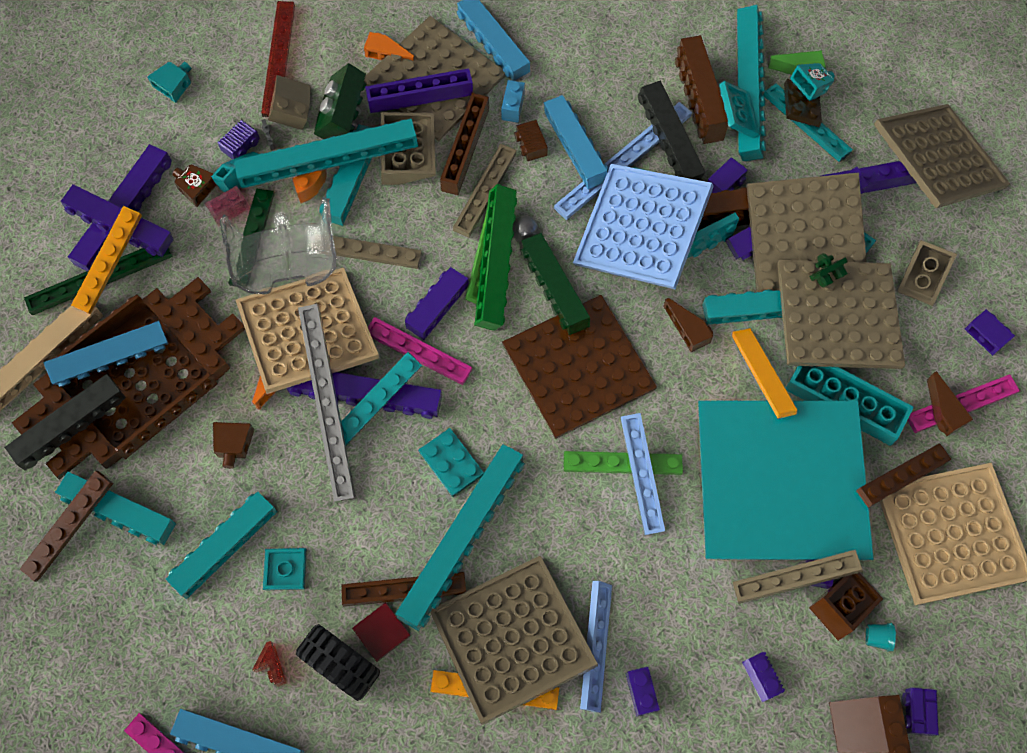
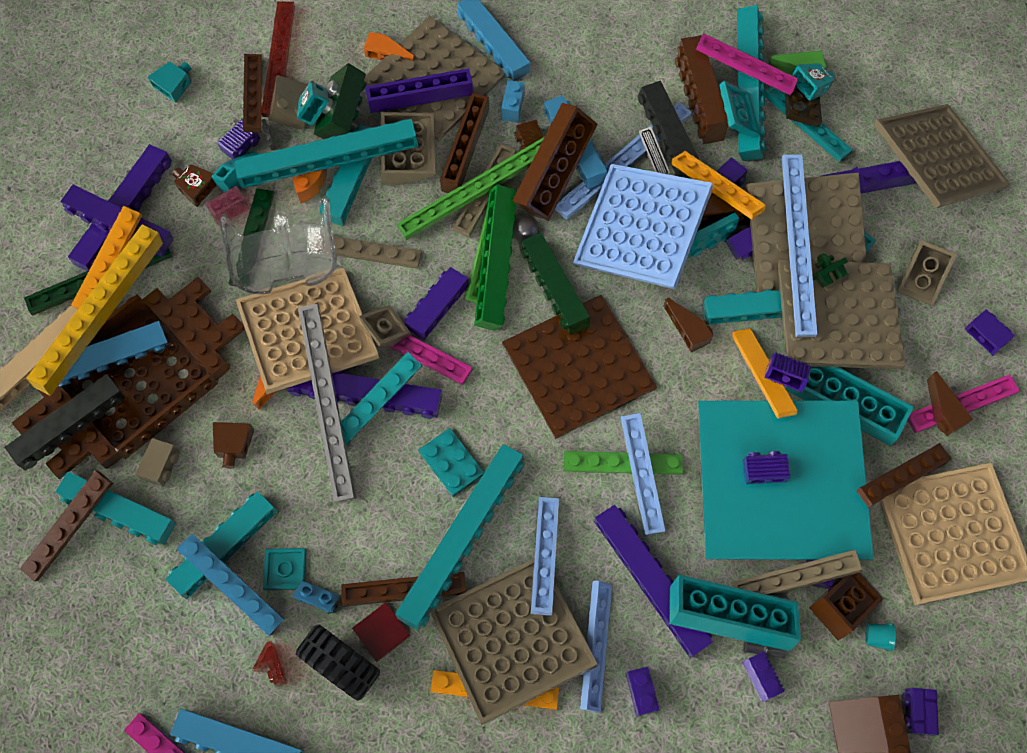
(95, 310): none -> yellow brick
(157, 462): none -> dark tan brick
(230, 584): none -> dark azure brick
(252, 93): none -> reddish brown plate
(316, 99): none -> teal torso
(316, 596): none -> dark azure hinge
(384, 326): none -> dark tan slope
(468, 192): none -> bright green plate
(545, 556): none -> light blue plate
(555, 161): none -> reddish brown brick
(647, 574): none -> dark purple brick
(653, 150): none -> sticker
(722, 186): none -> light orange plate
(734, 613): none -> teal brick
(747, 64): none -> dark pink plate
(766, 468): none -> dark purple brick
(770, 651): none -> flat silver axle
(788, 372): none -> dark purple brick
(799, 246): none -> light blue plate

